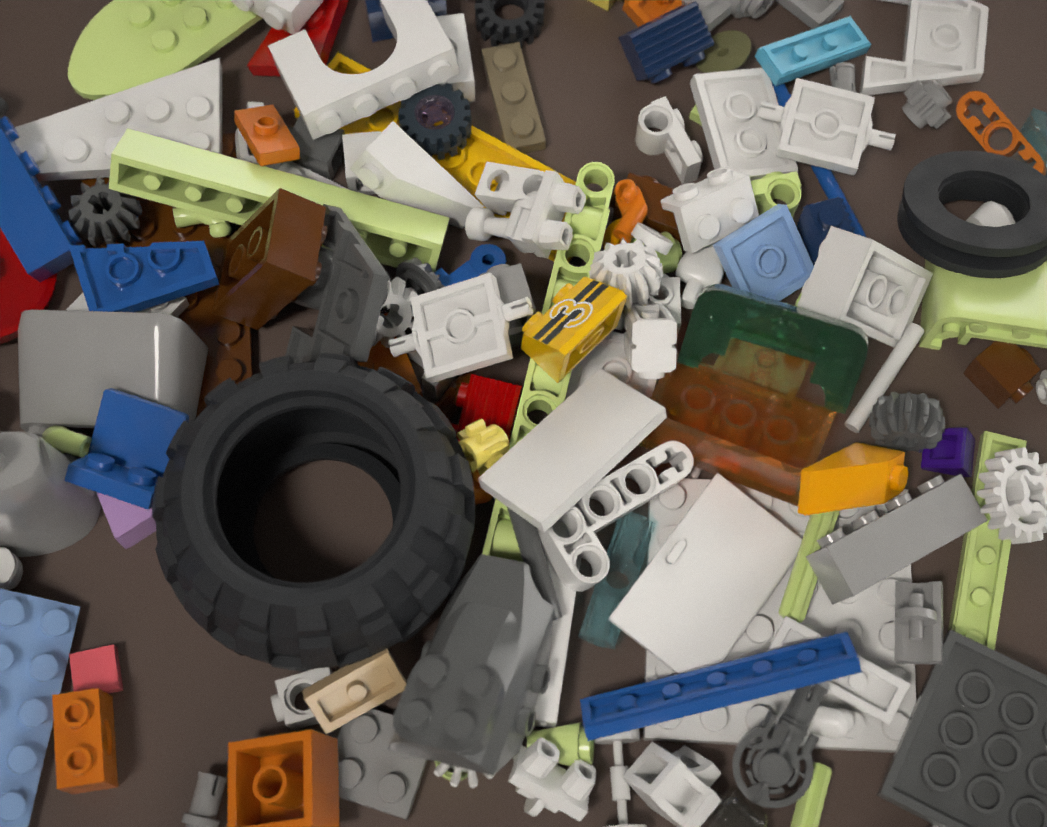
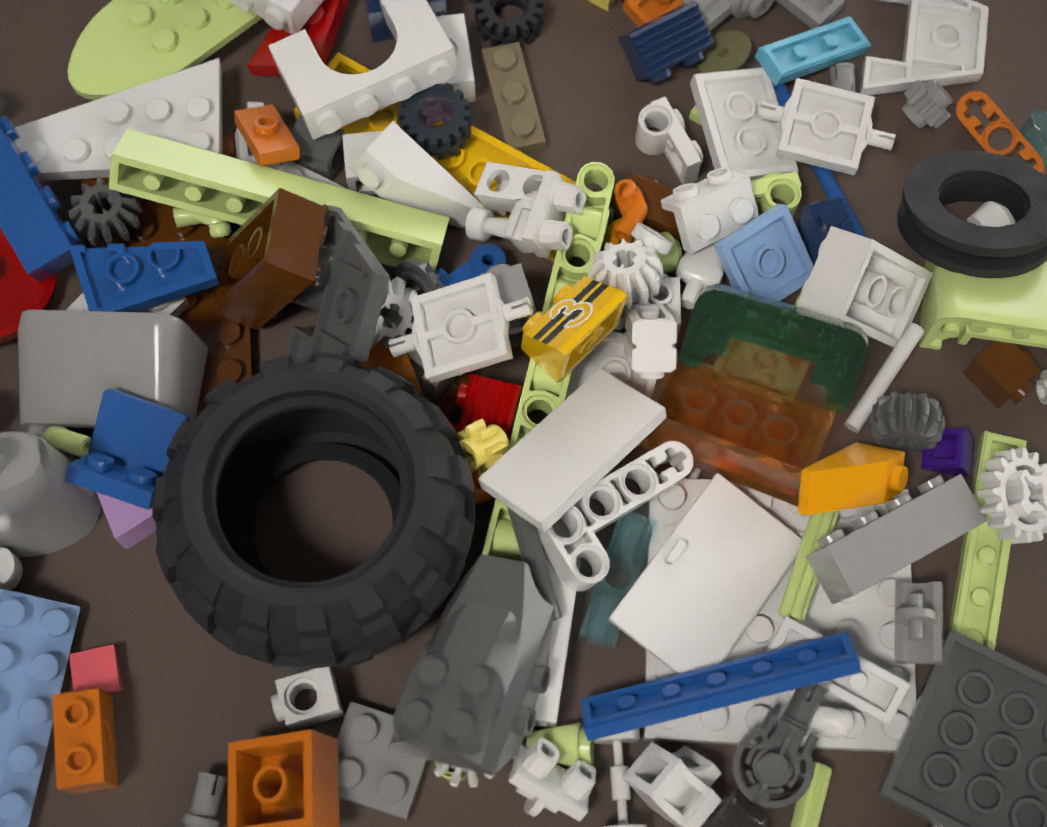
(354, 690): tan plate -> none

